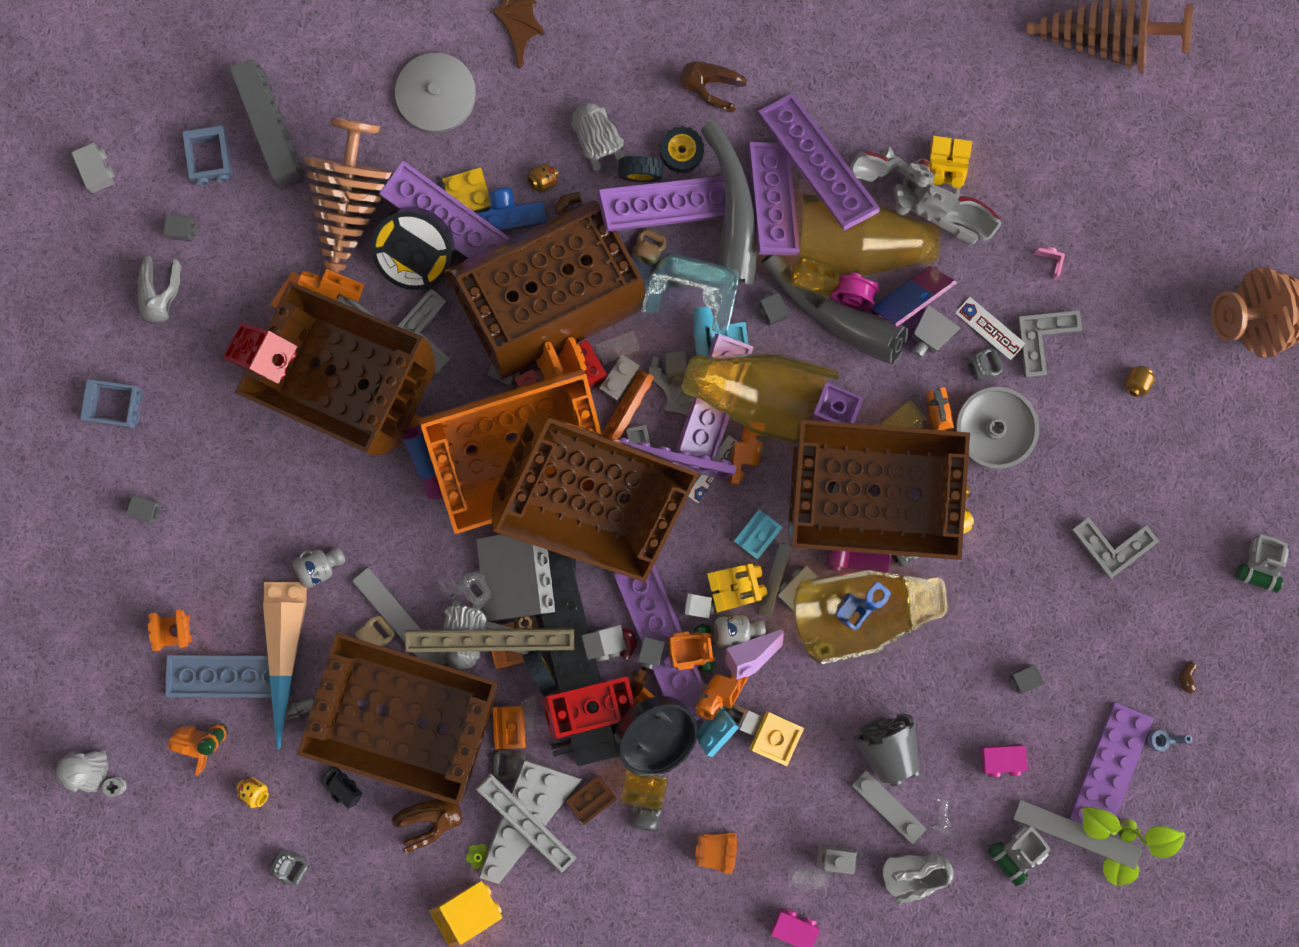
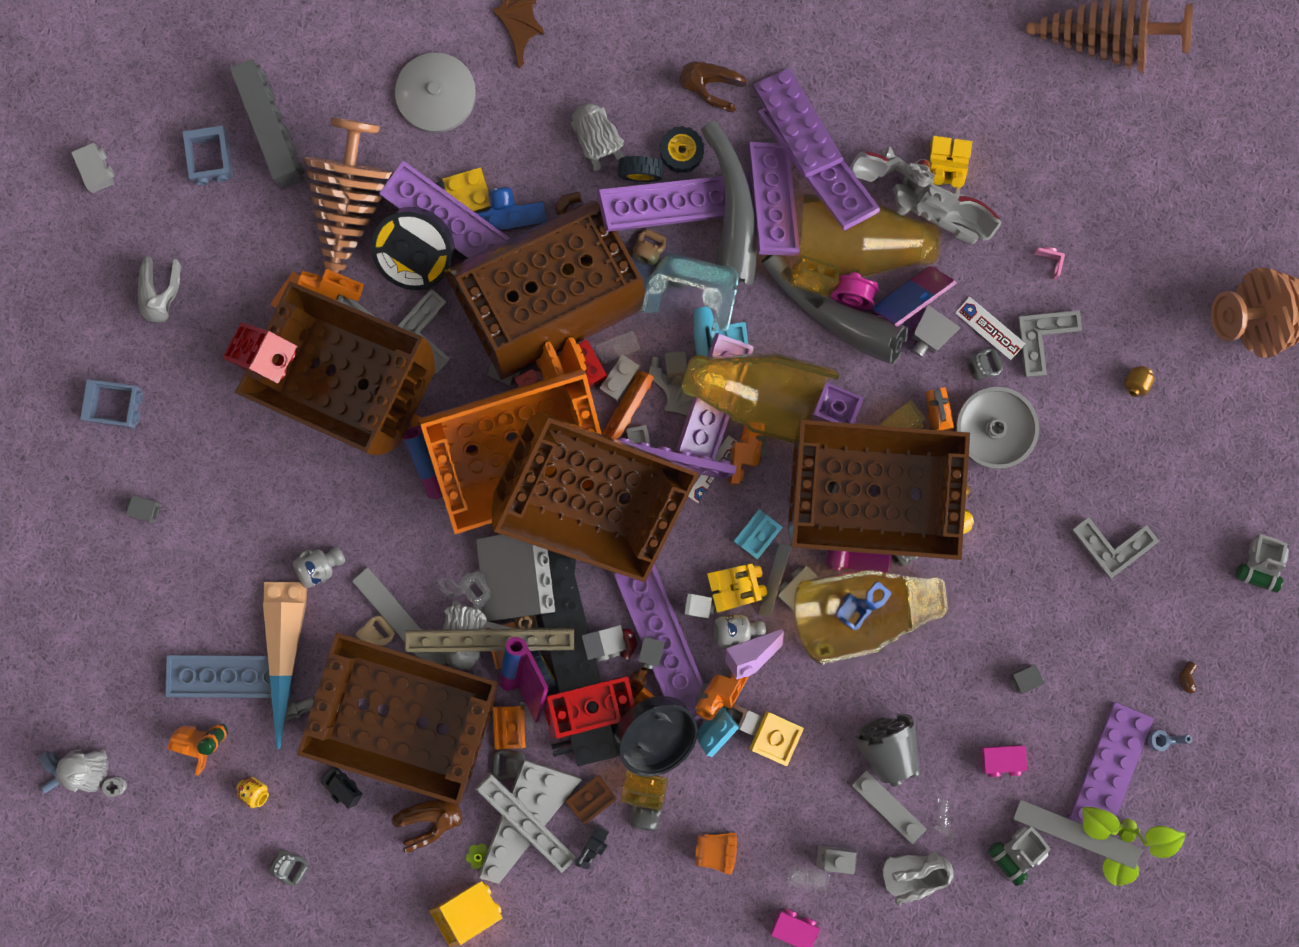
(49, 762): none -> sand blue plate
(161, 627): orange piece -> none
(180, 228): dark grey brick -> none
(522, 672): none -> magenta door
(542, 178): pearl gold head -> none
(593, 847): none -> black piece
(692, 649): orange piece -> none
(773, 308): dark grey brick -> none
(798, 123): none -> medium lavender plate

